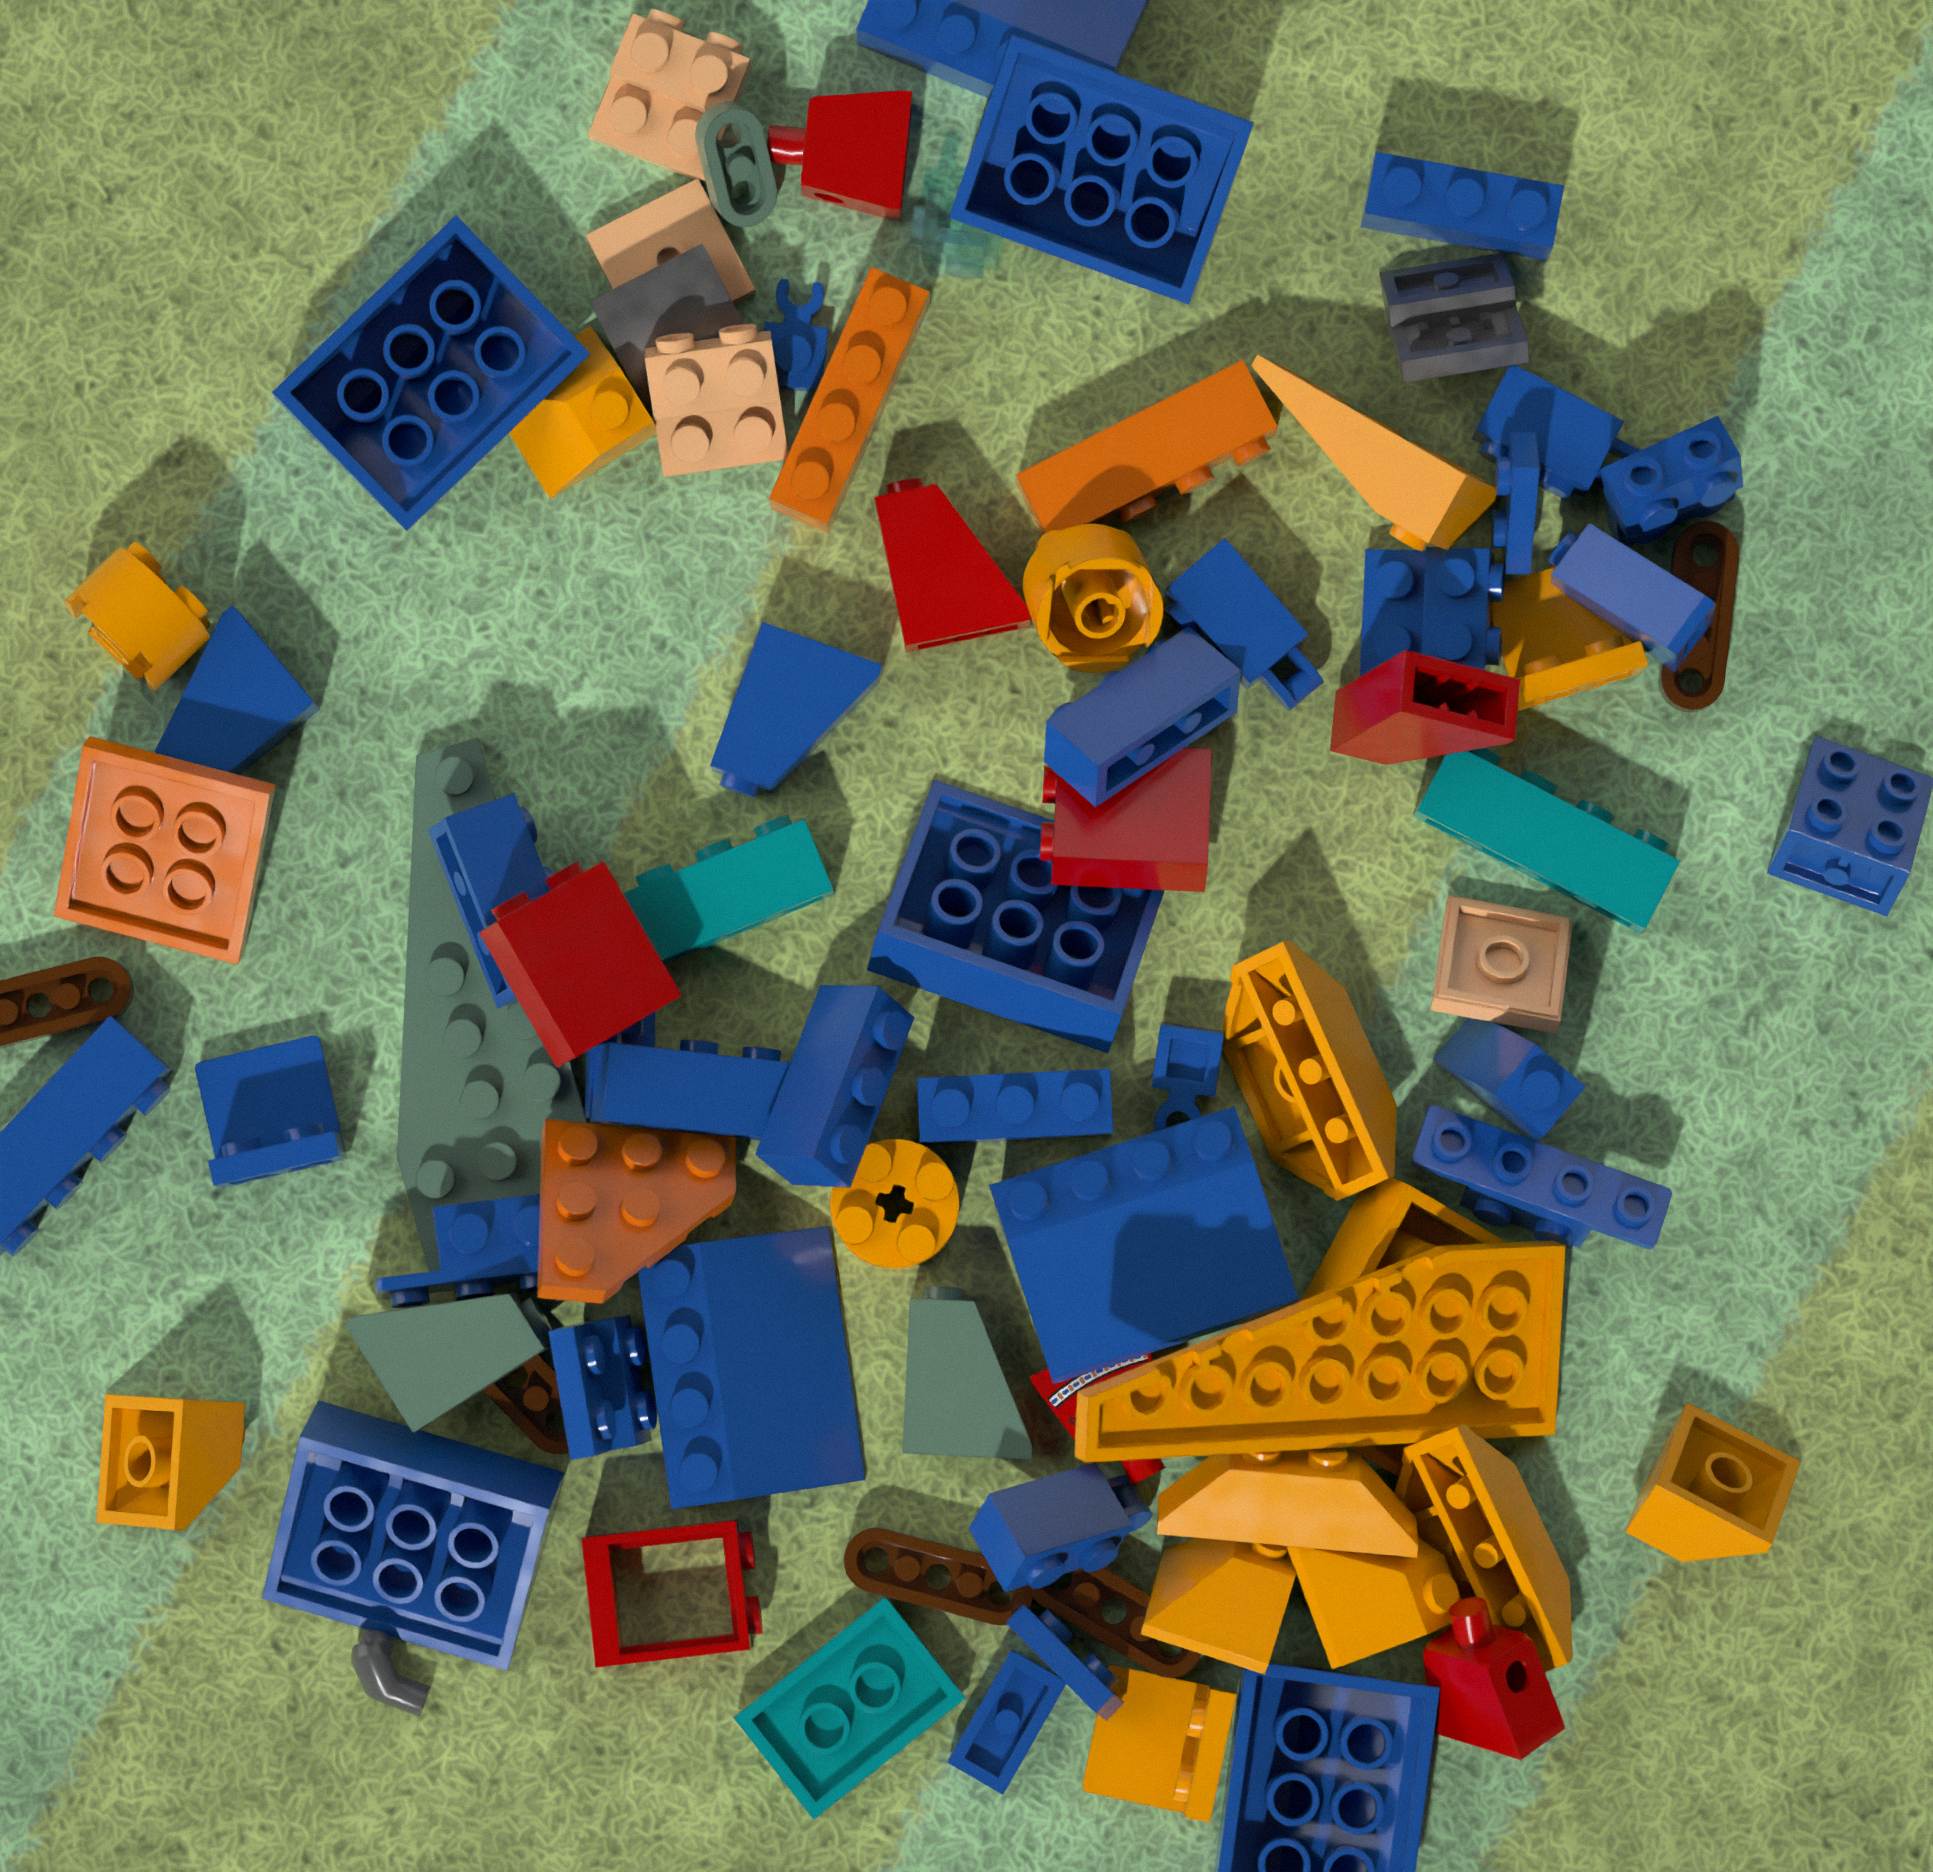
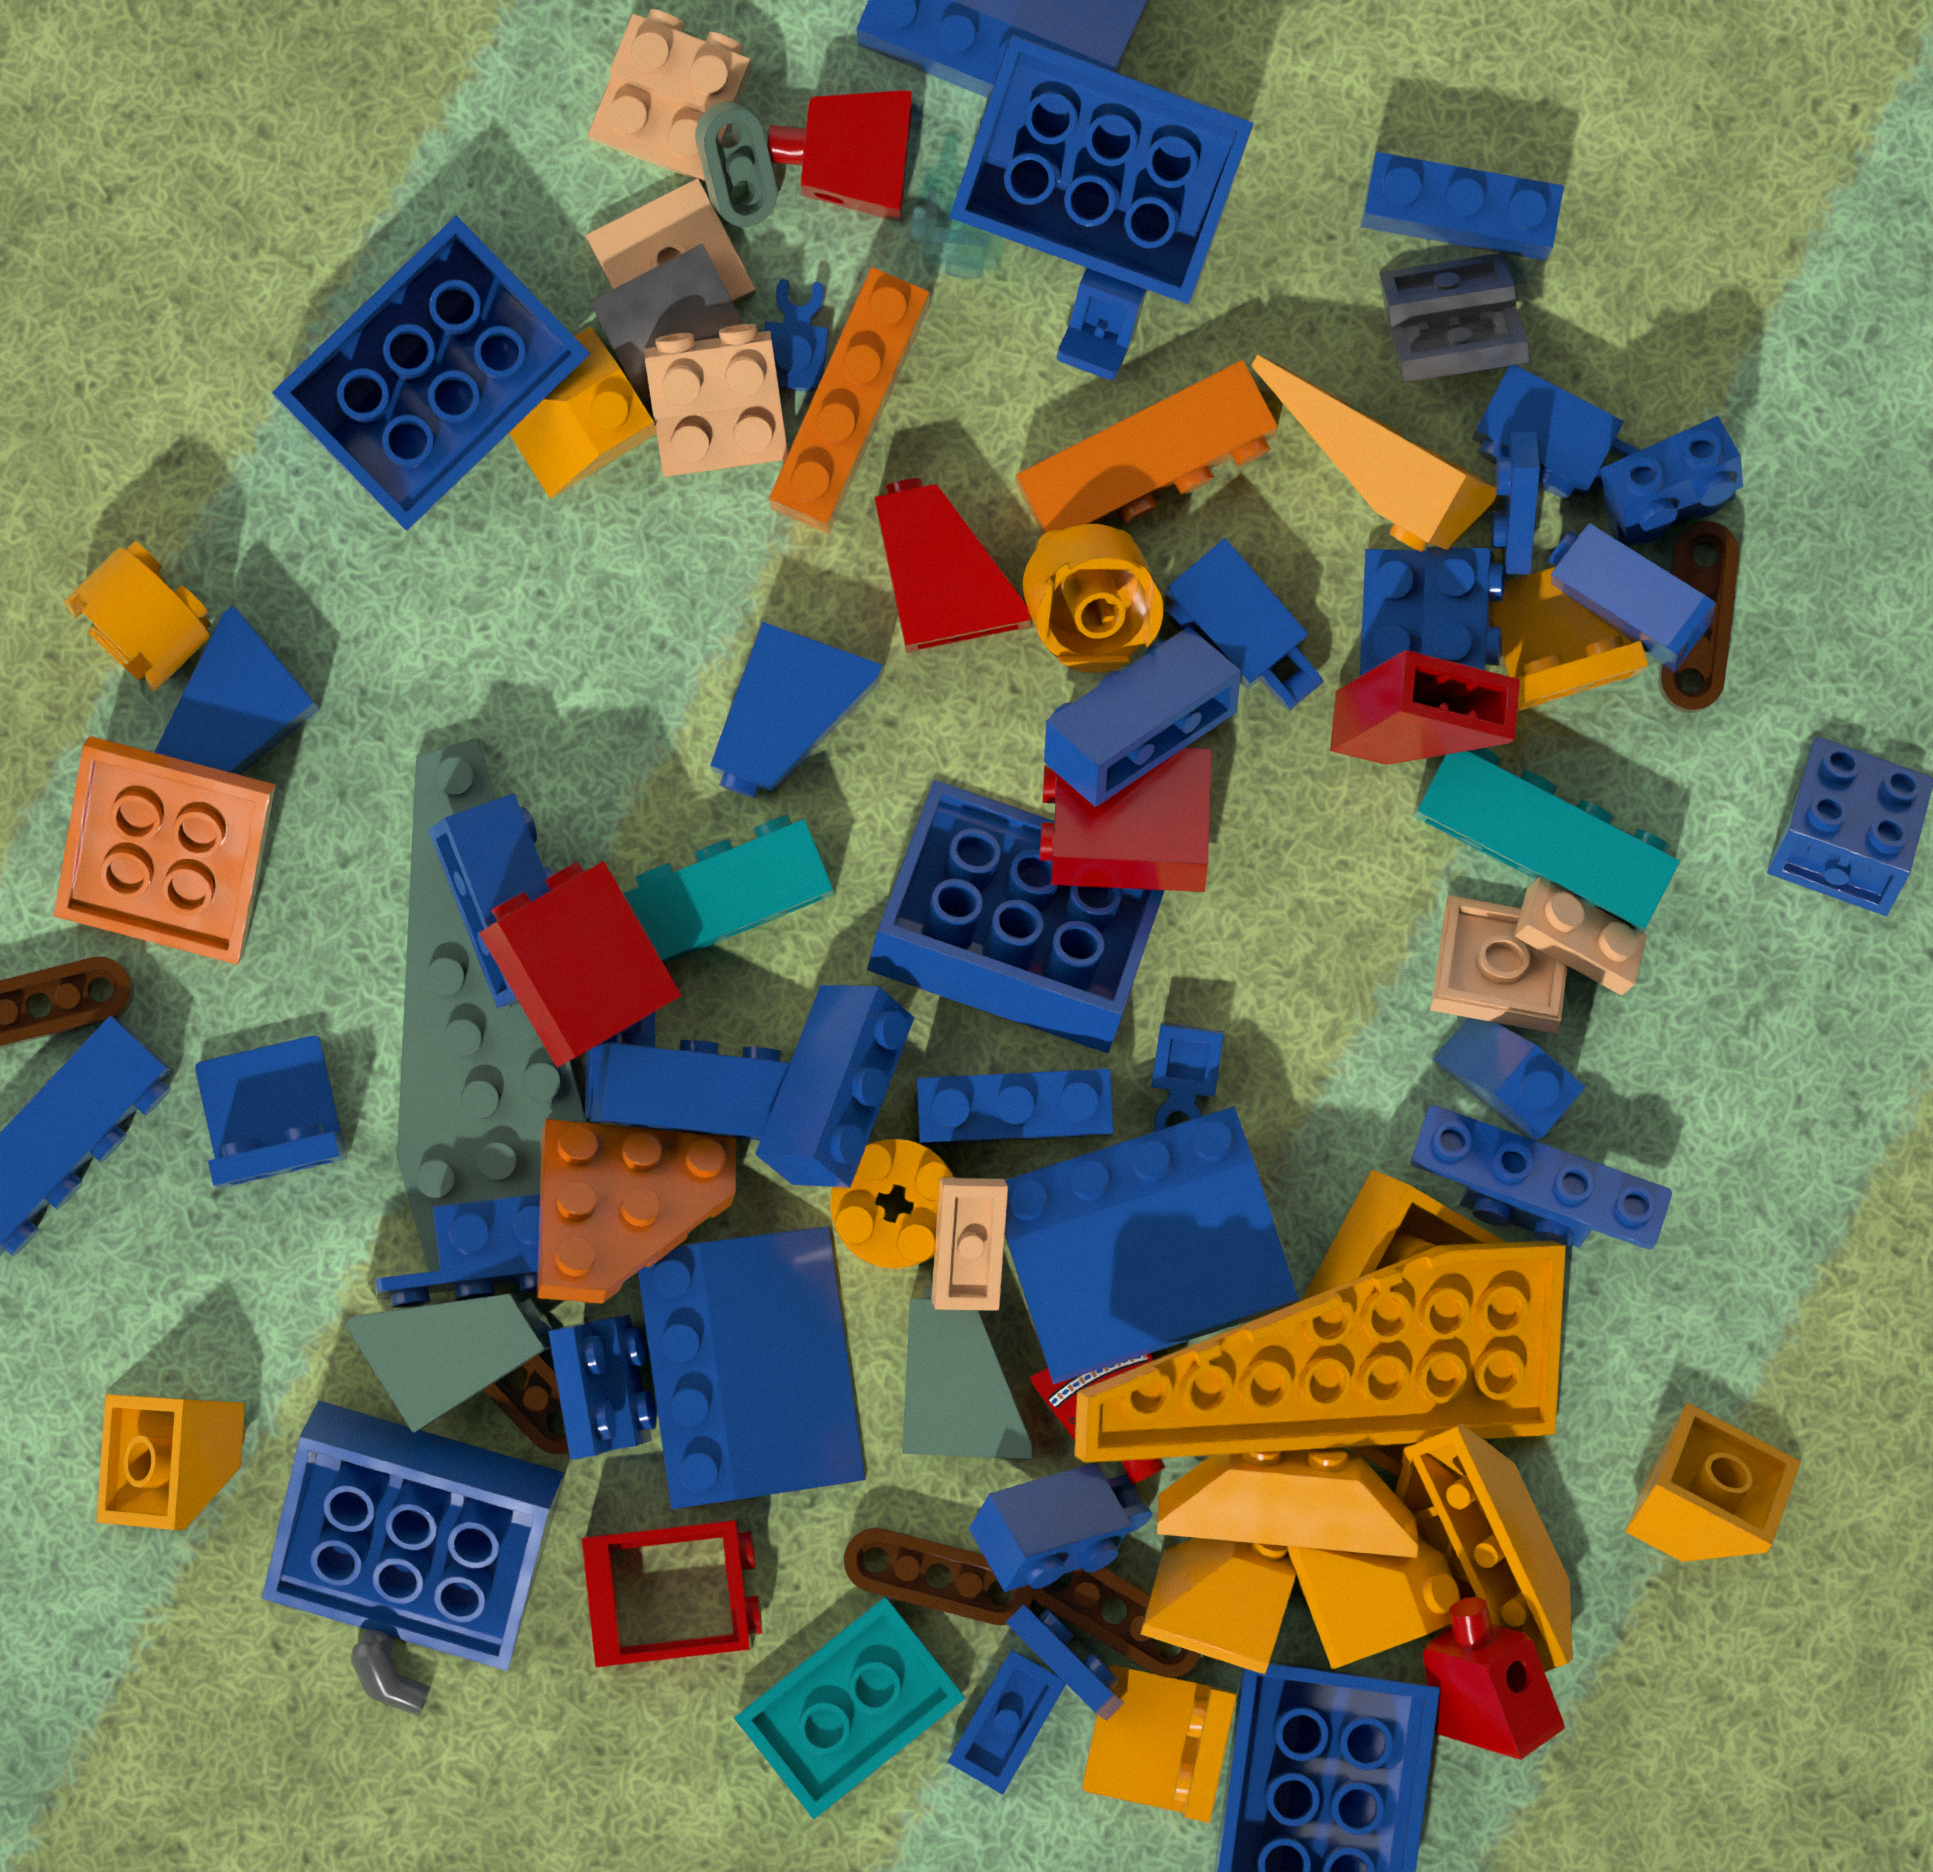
(969, 1244): none -> light nougat plate
(1101, 324): none -> blue bracket
(1309, 1072): light orange wedge -> none
(1580, 935): none -> light nougat plate

